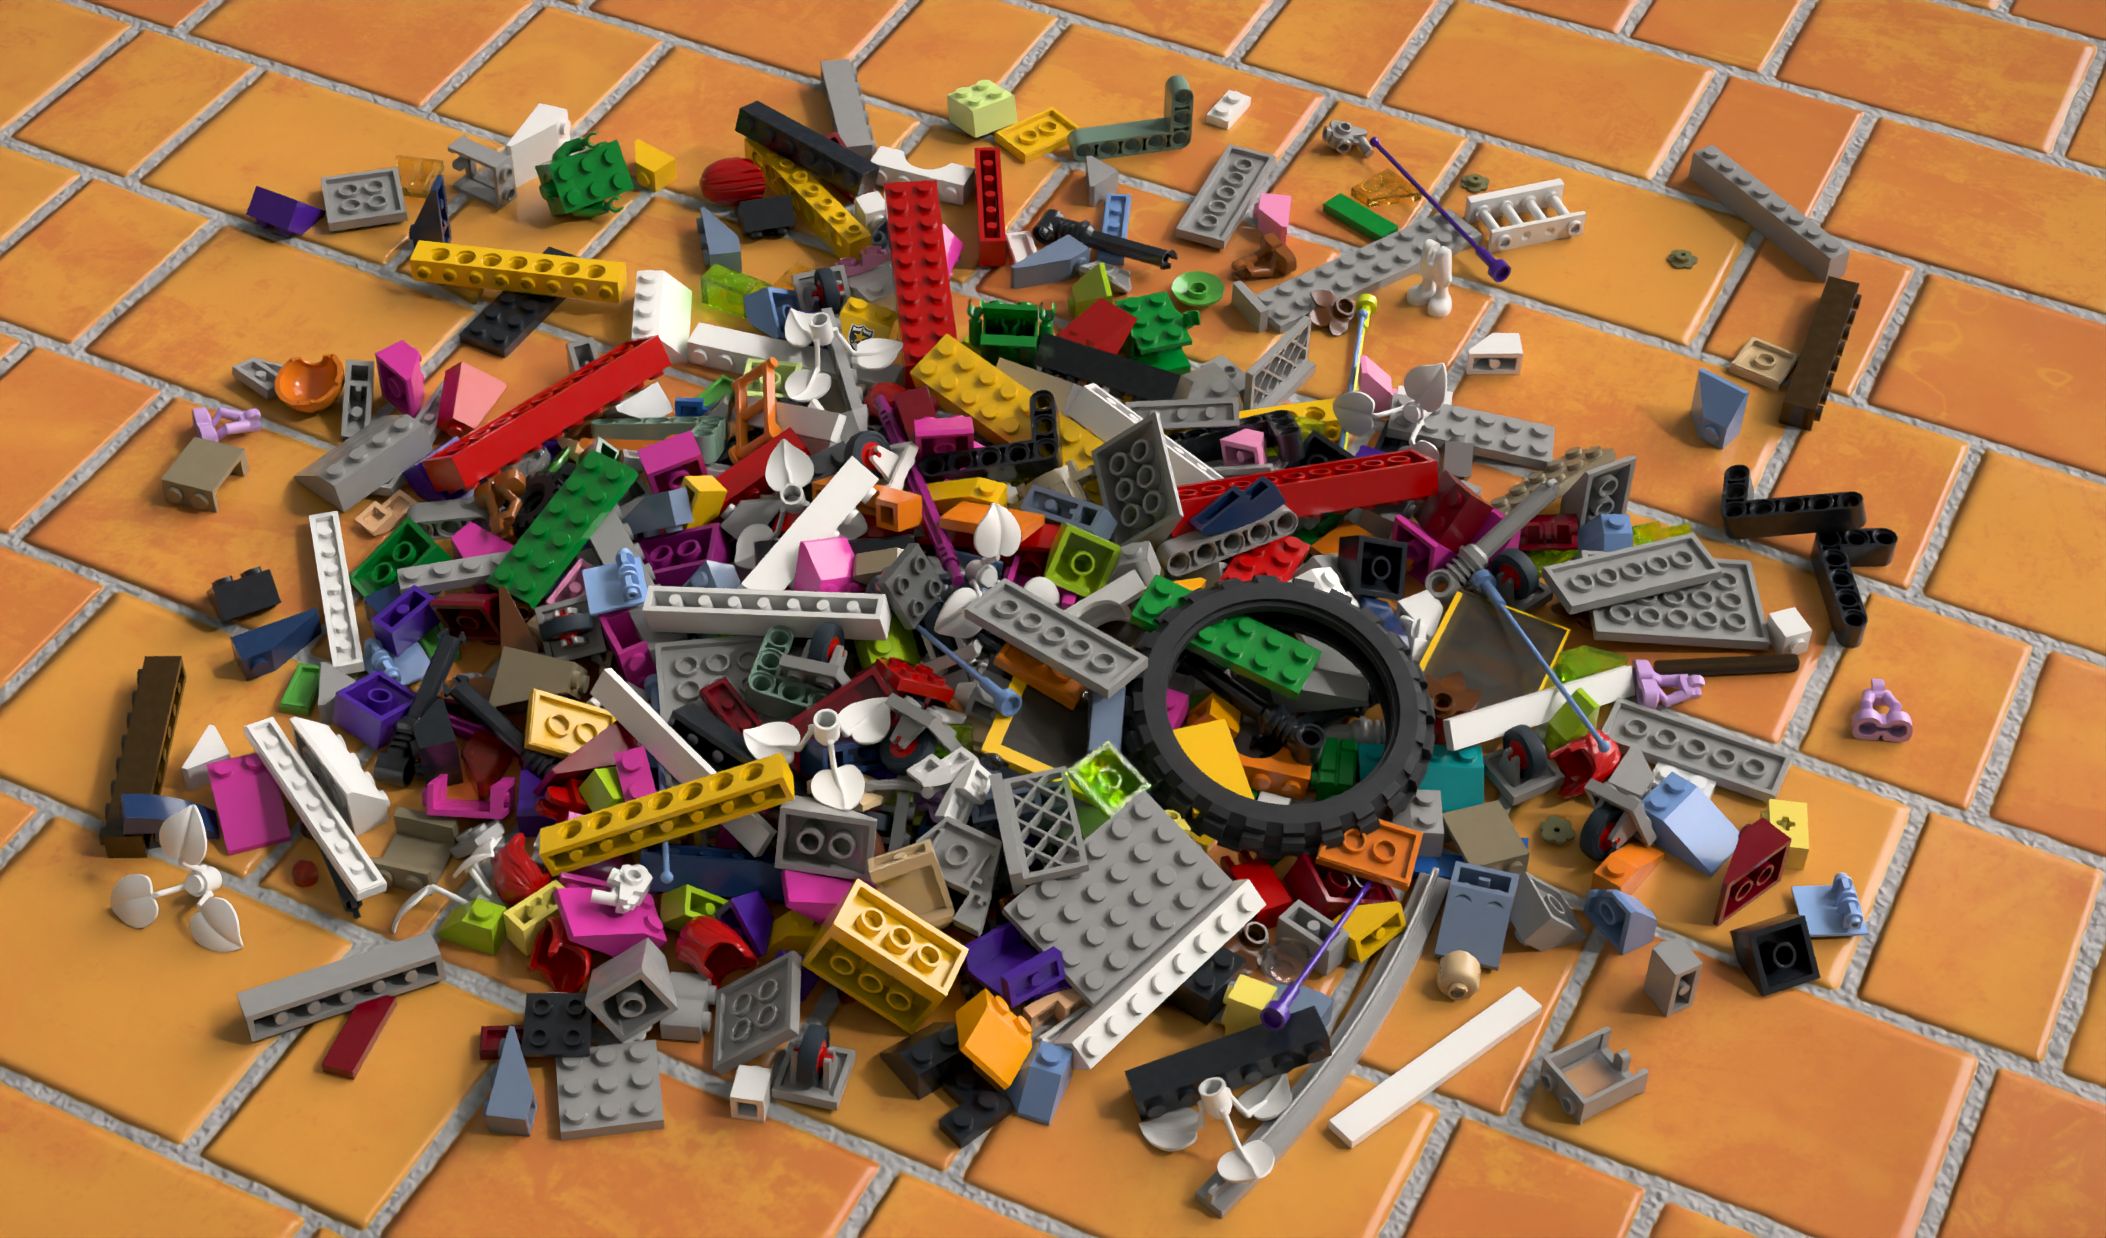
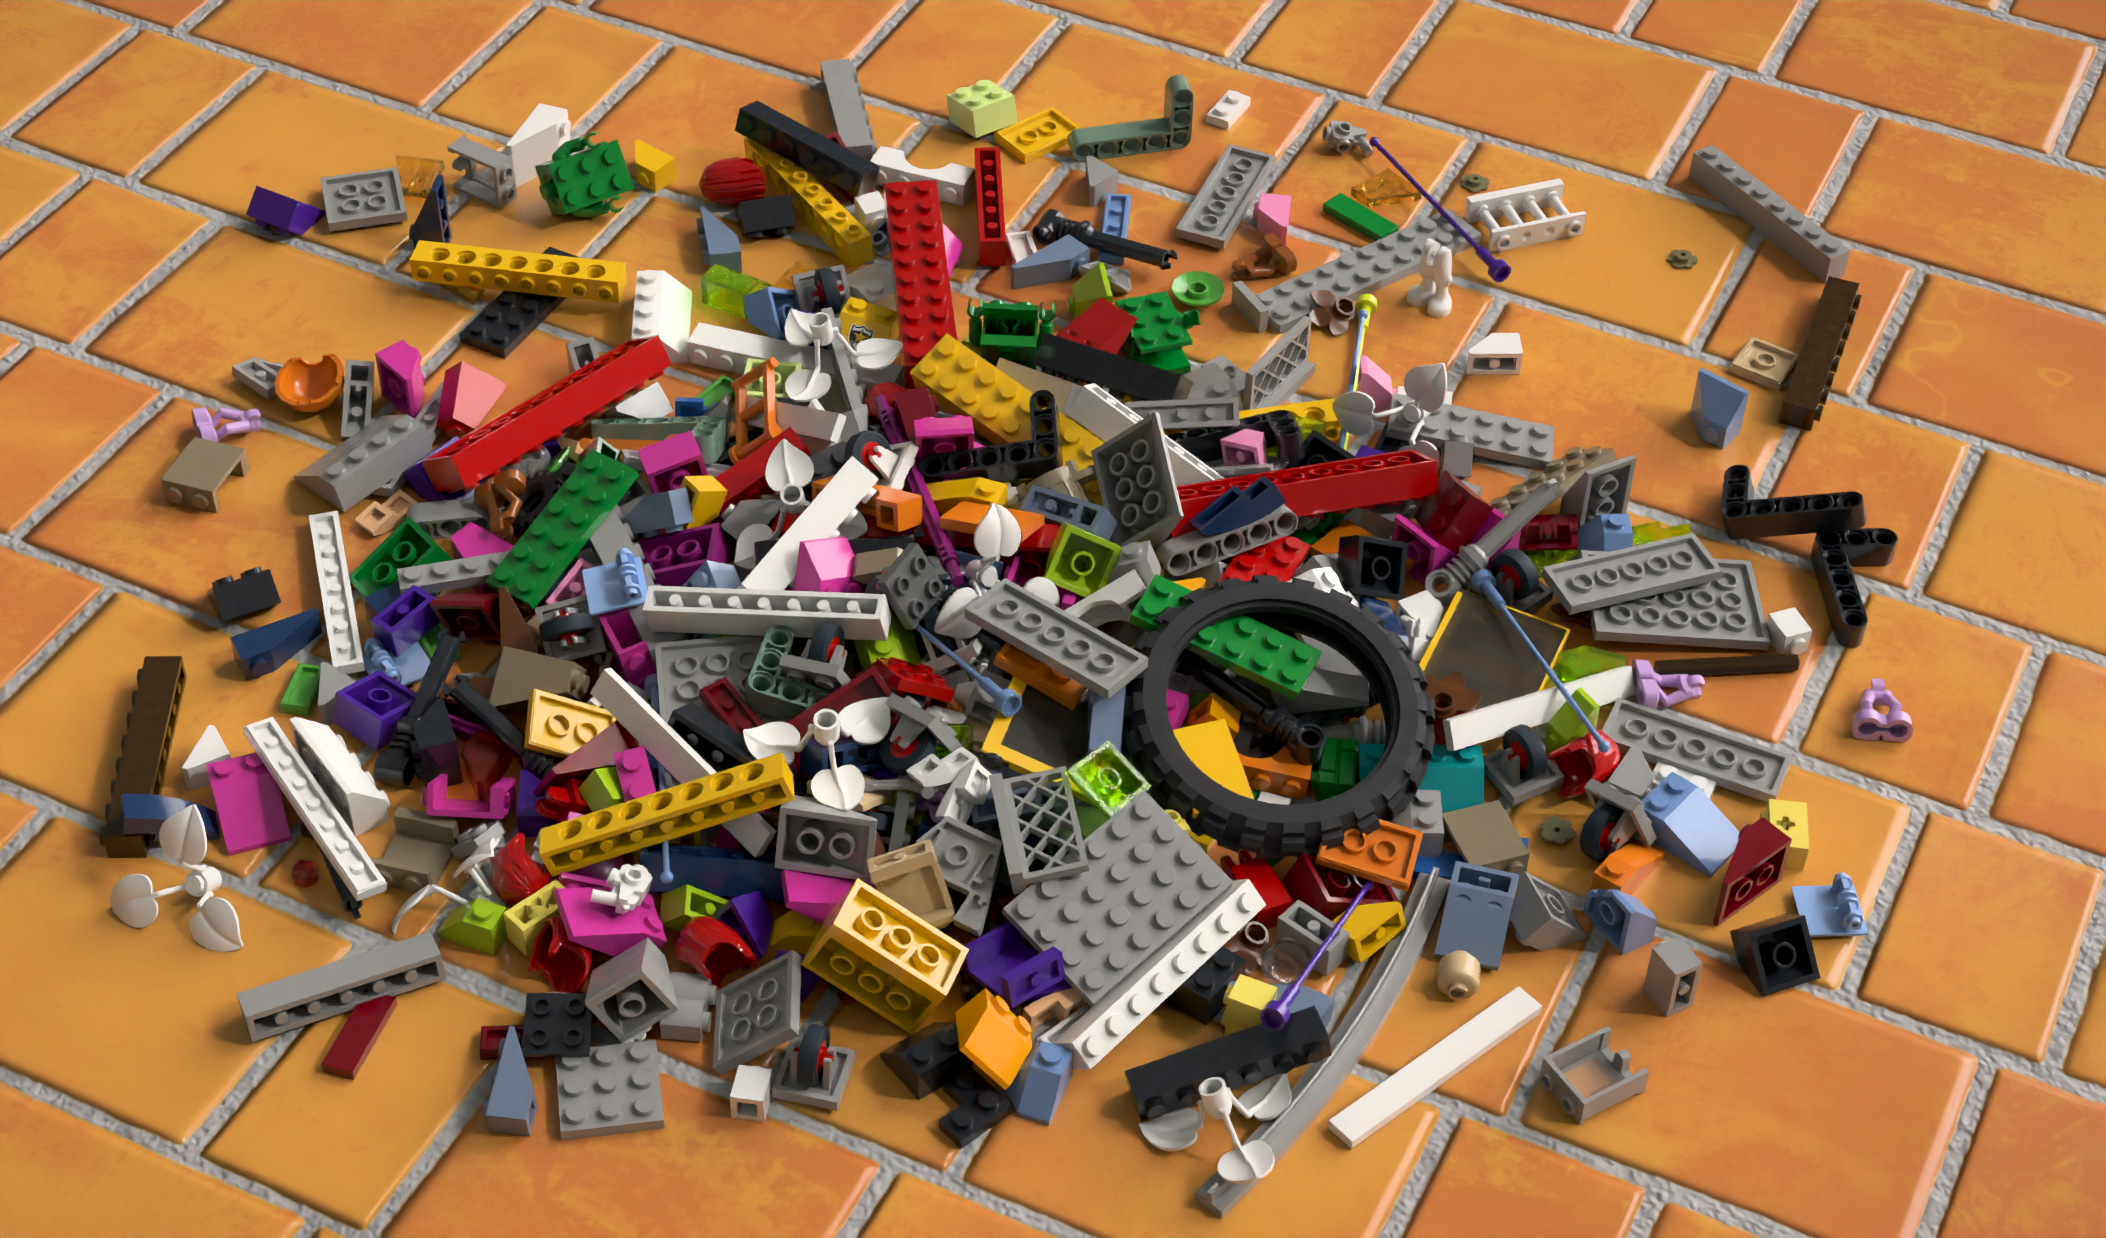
(869, 259): bright pink slope -> none

